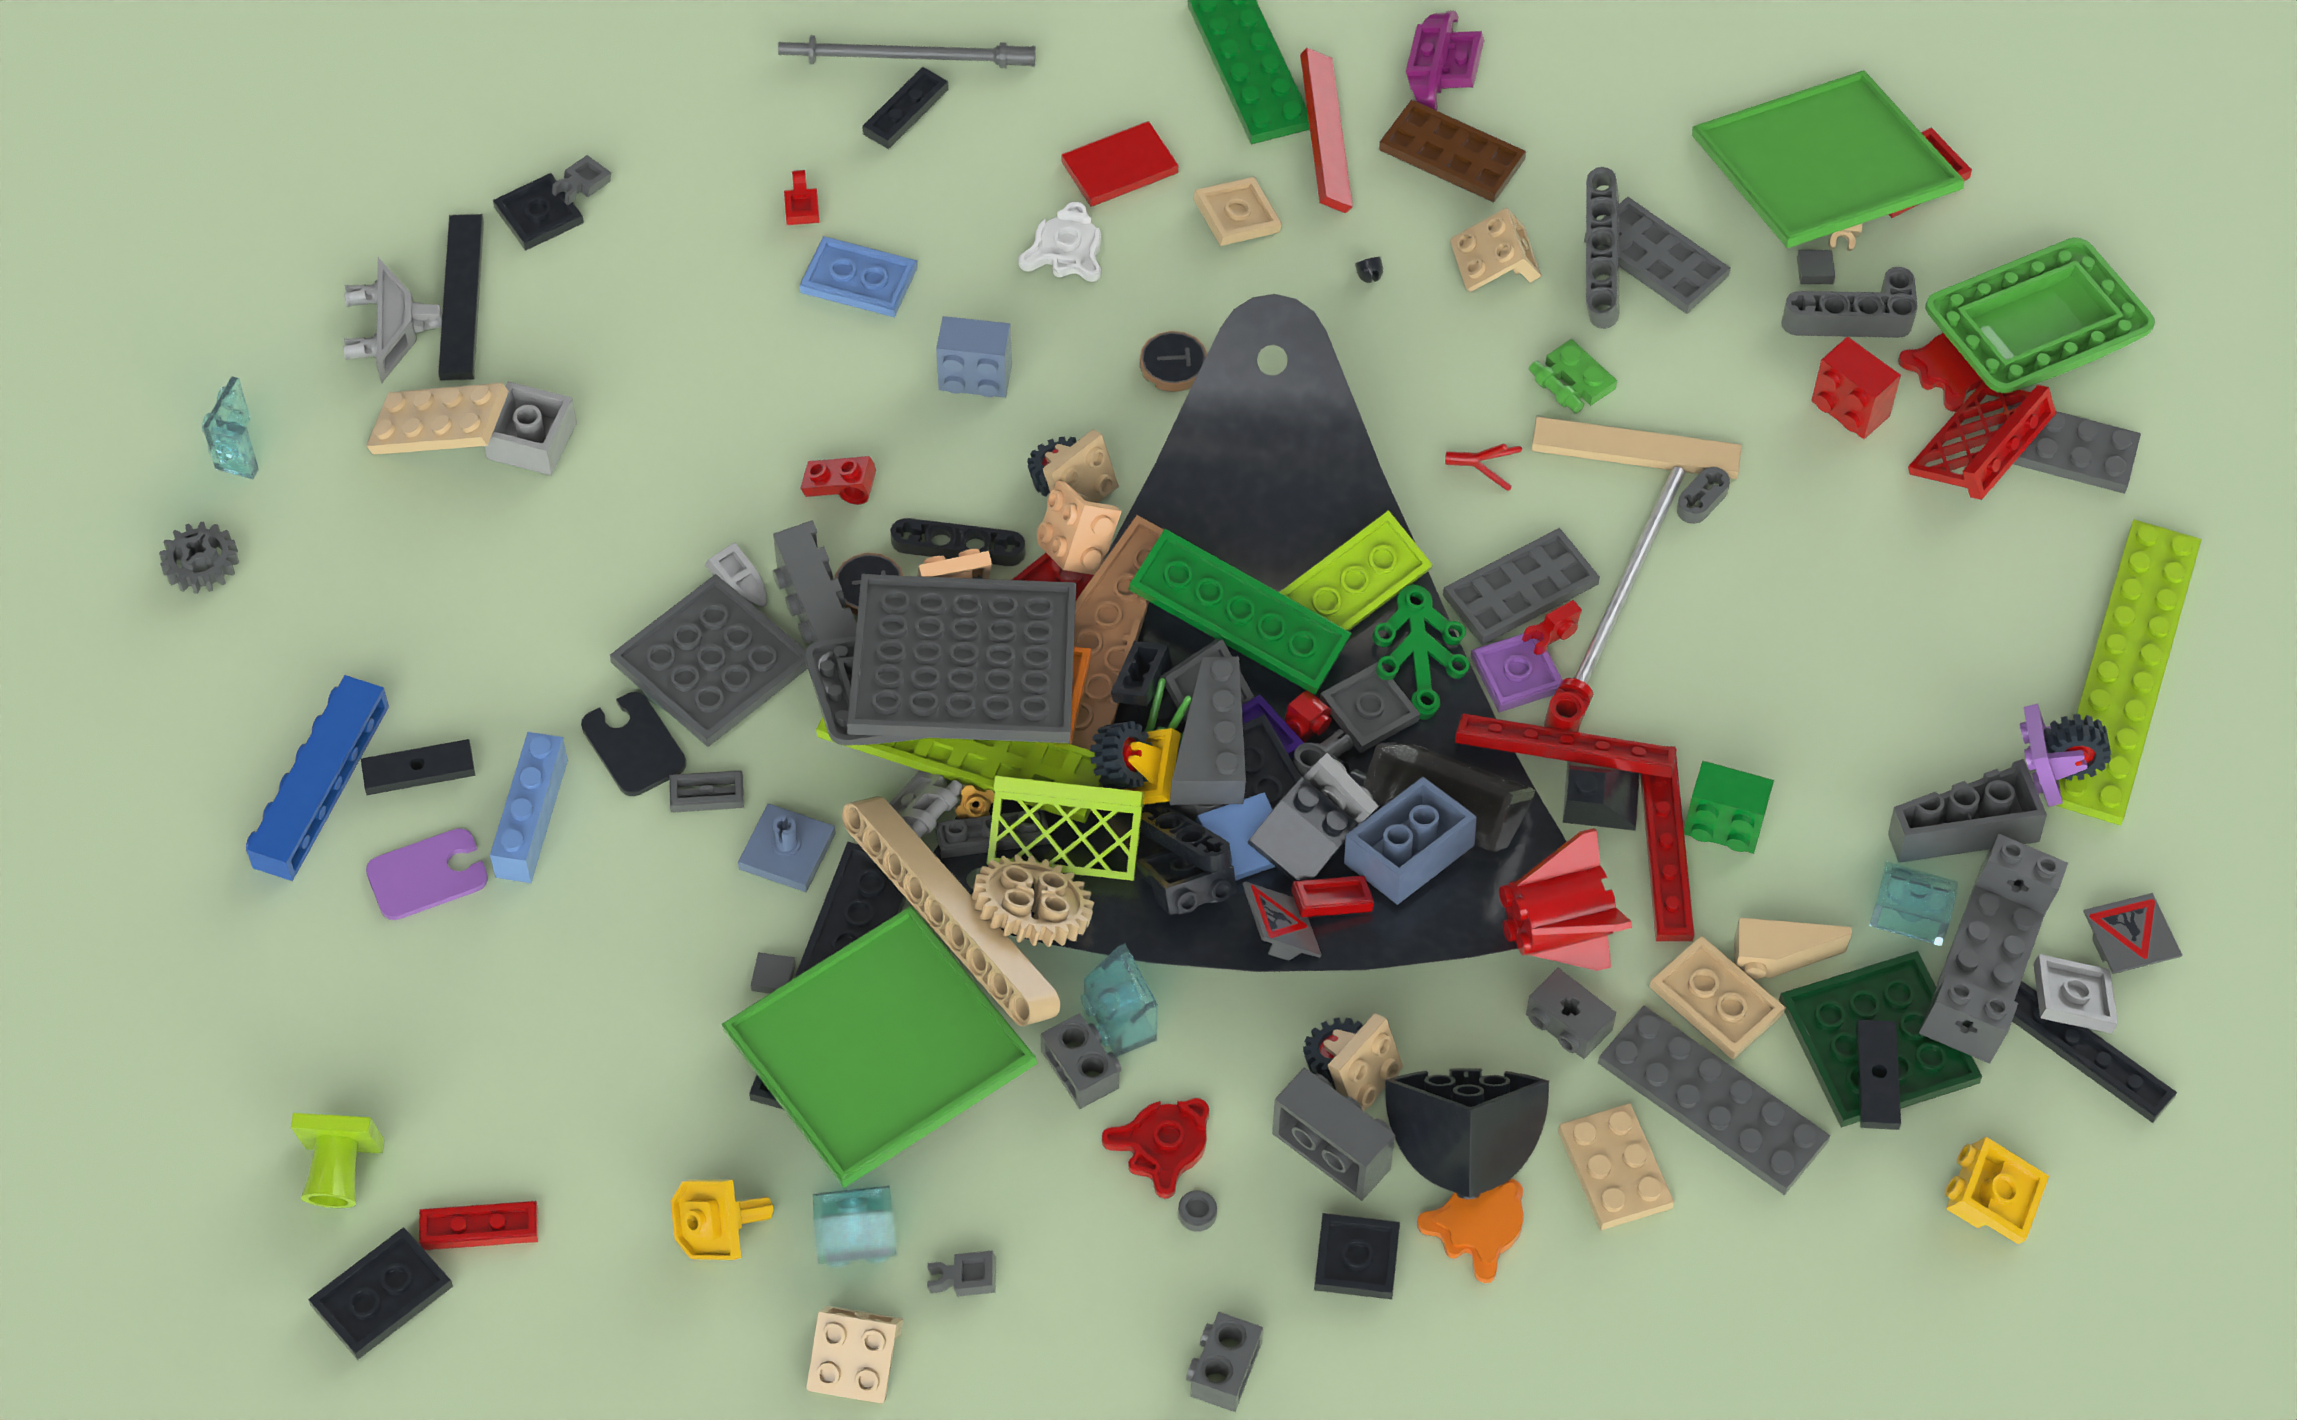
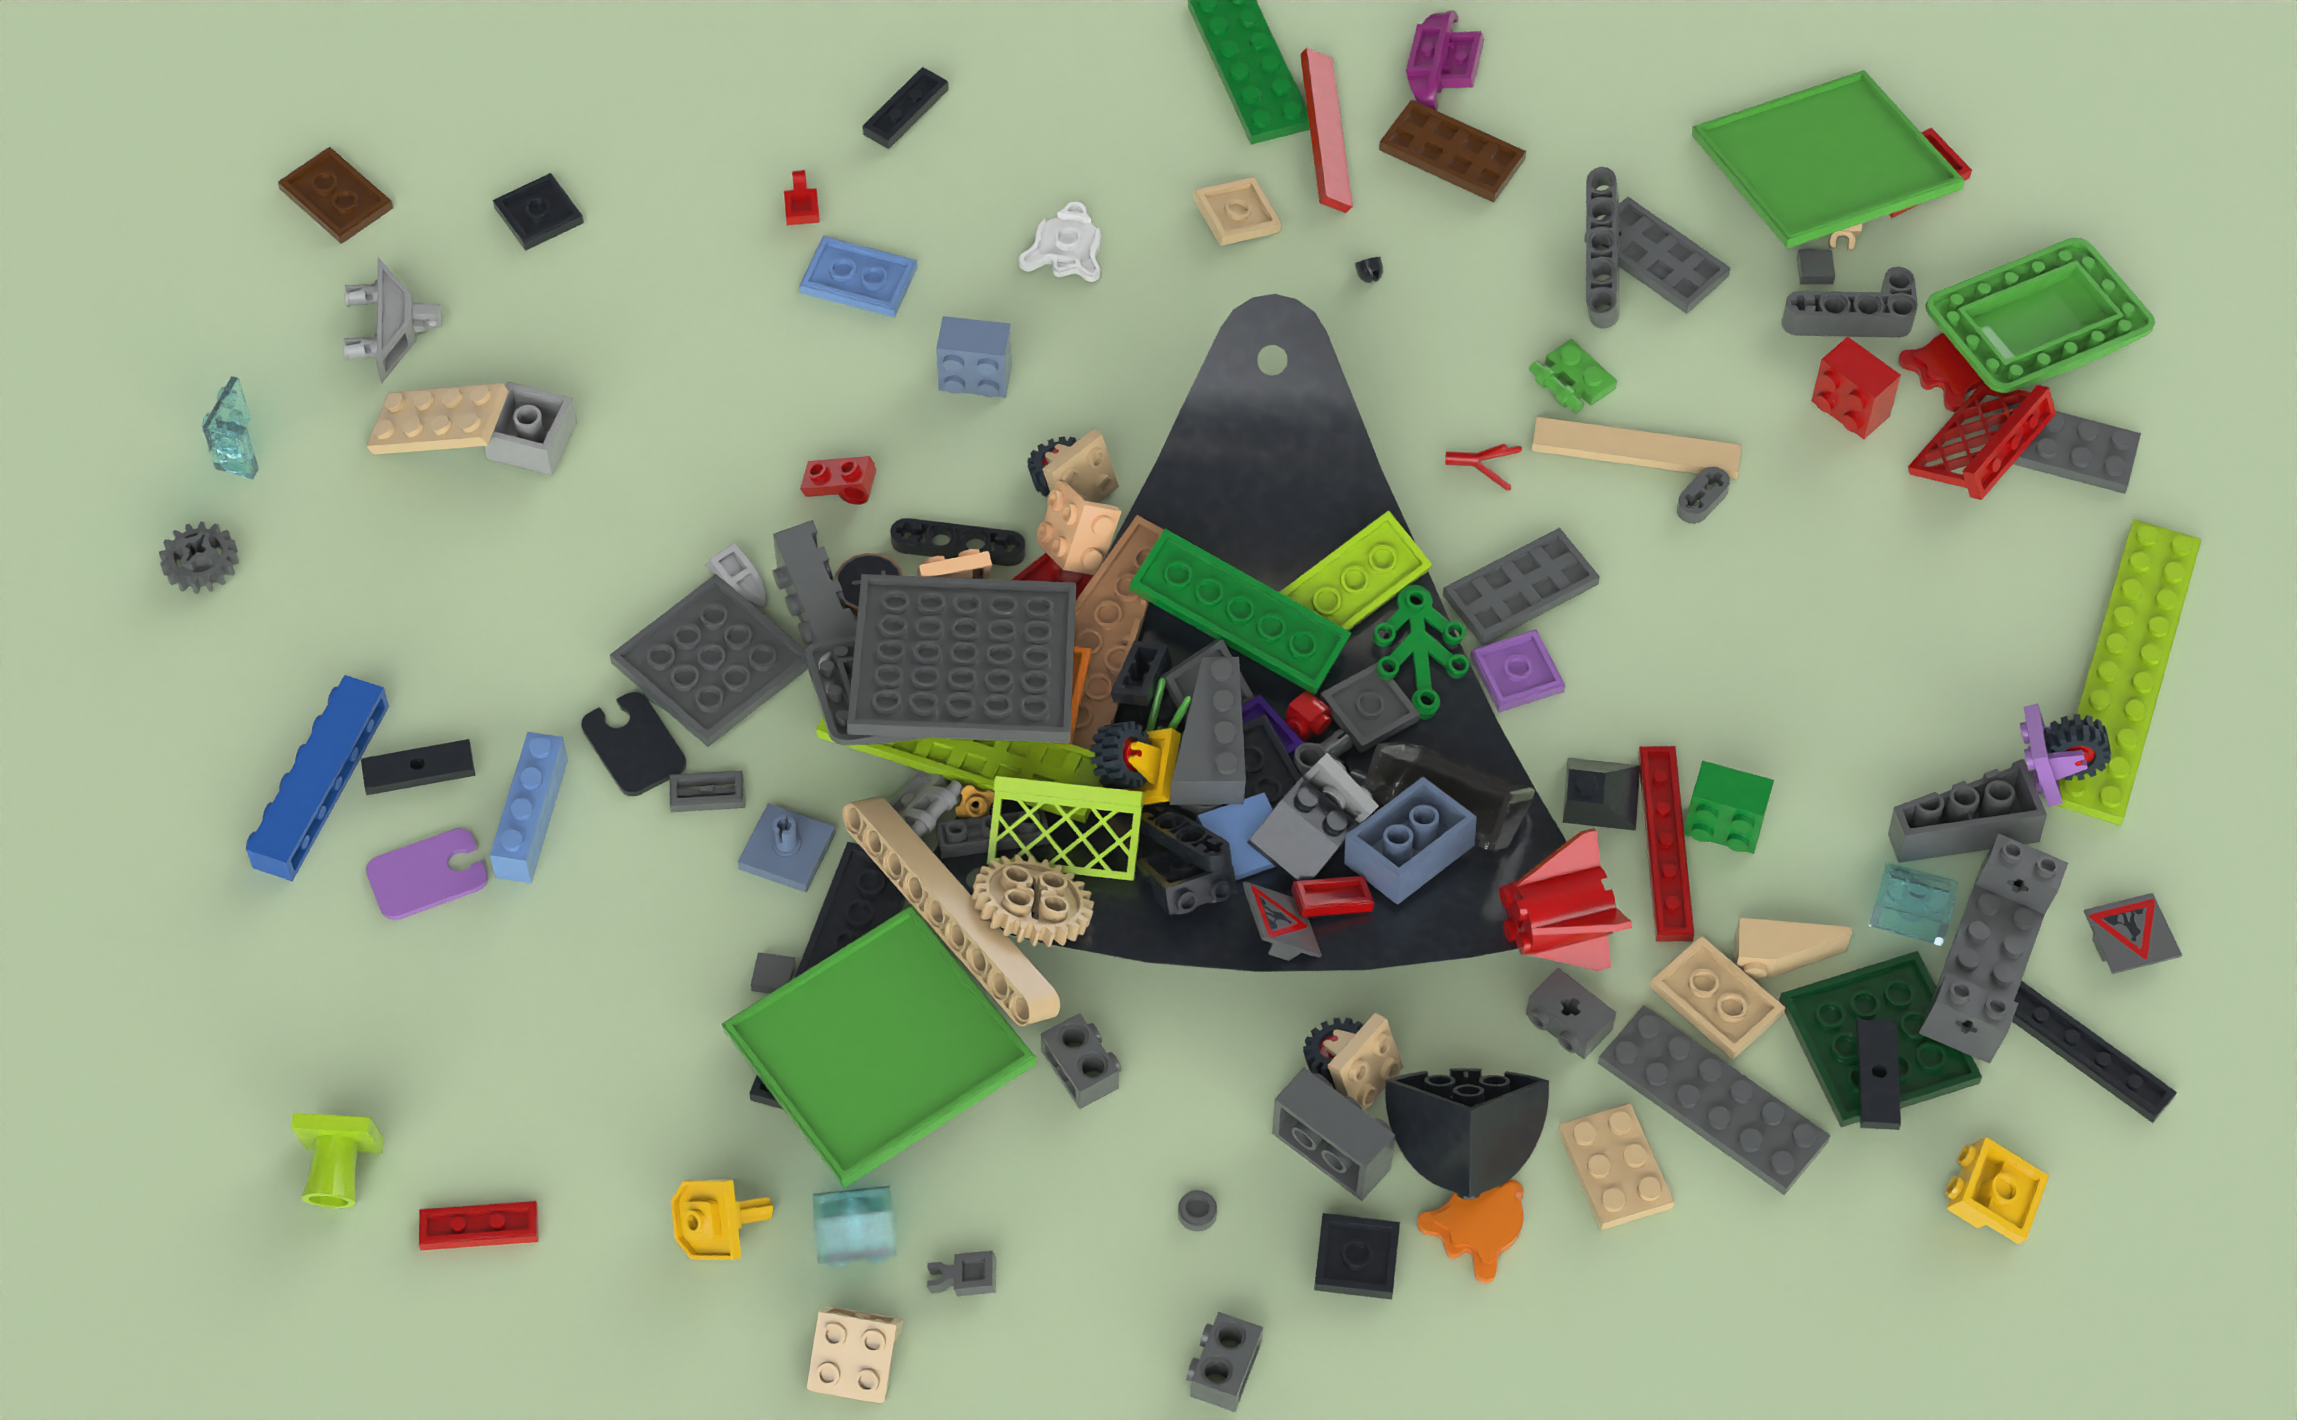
(335, 195): none -> reddish brown tile
(380, 1293): black plate -> none
(461, 297): black tile -> none
(584, 177): dark grey plate -> none
(1000, 55): dark grey bar -> none
(1119, 163): red tile -> none
(1121, 1003): clear light blue slope -> none
(1163, 1141): red tile -> none
(1172, 360): black tile -> none
(1493, 250): tan bracket -> none
(1556, 625): red plate -> none
(1566, 745): red tile -> none
(1574, 693): flat silver piece -> none
(2075, 993): light grey plate -> none

